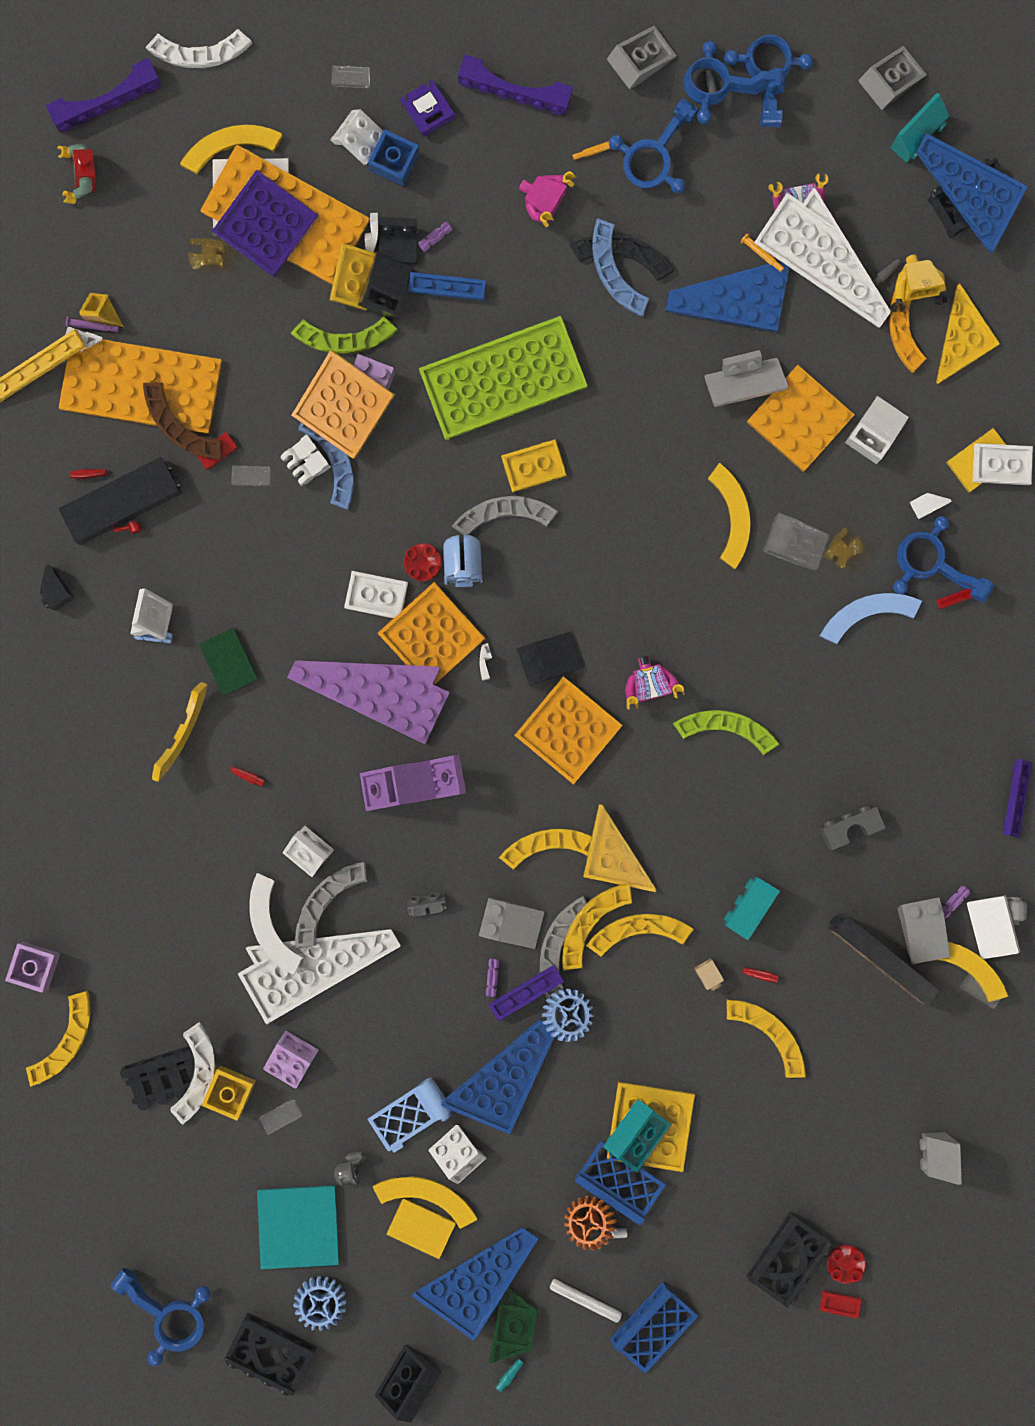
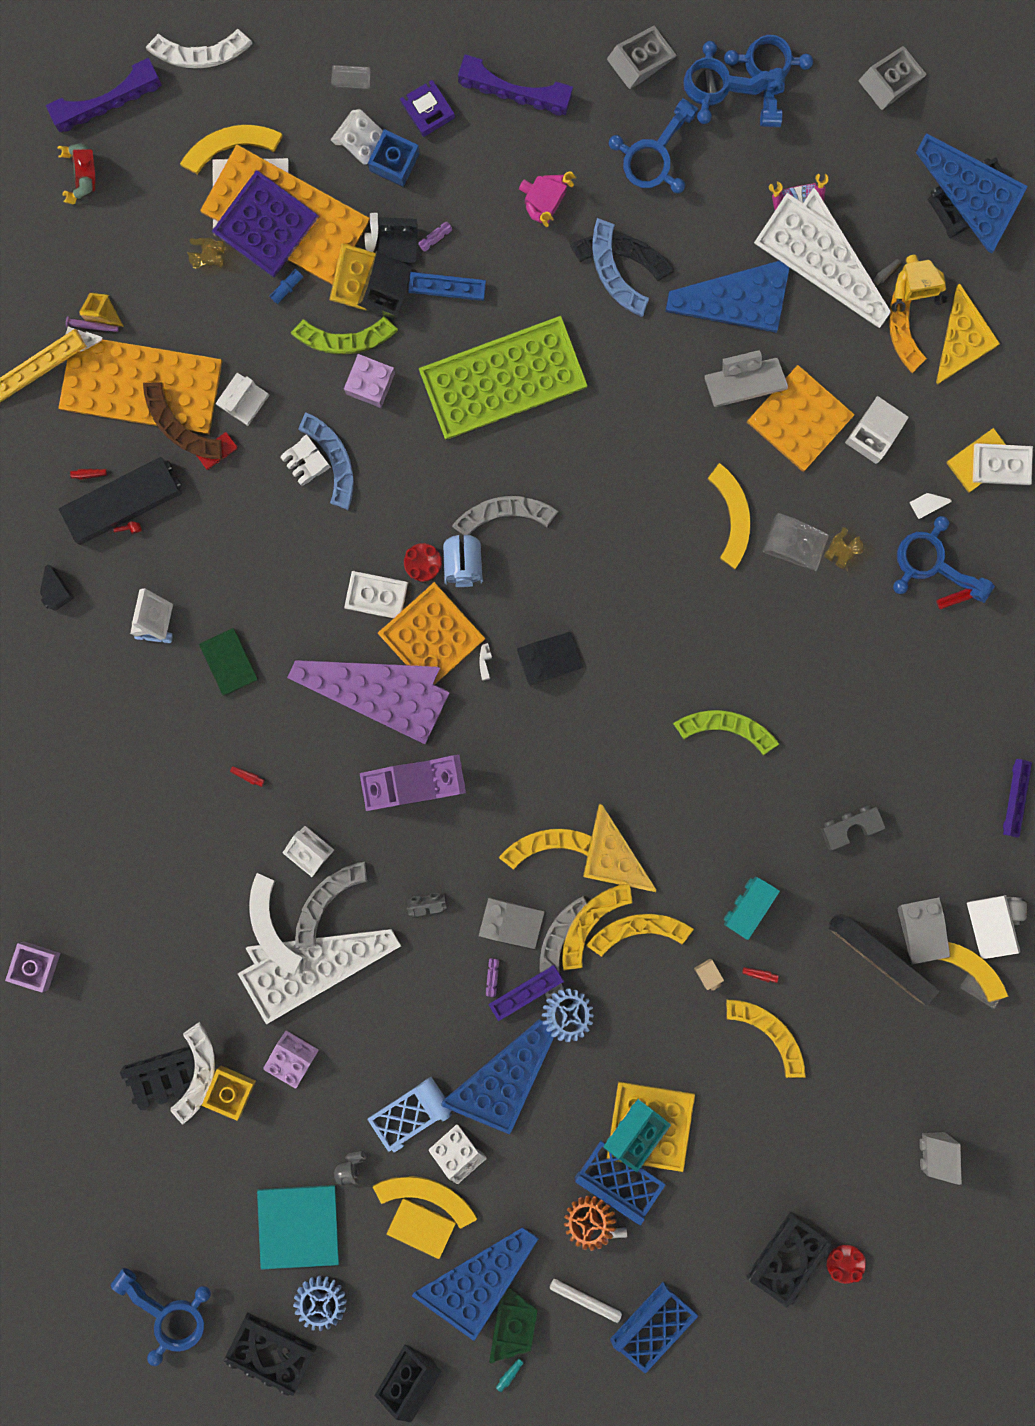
(70, 1044): yellow tile -> none
(182, 734): yellow tile -> none
(242, 399): none -> white bracket
(251, 475): clear tile -> none
(280, 1116): clear tile -> none
(286, 286): none -> blue pin
(343, 404): light orange plate -> none
(533, 465): yellow tile -> none
(568, 730): light orange plate -> none
(592, 150): light orange piece -> none
(650, 683): torso -> none
(762, 253): light orange piece -> none
(840, 1304): red tile -> none
(865, 607): light blue tile -> none
(927, 120): teal slope -> none
(955, 901): medium lavender axle -> none

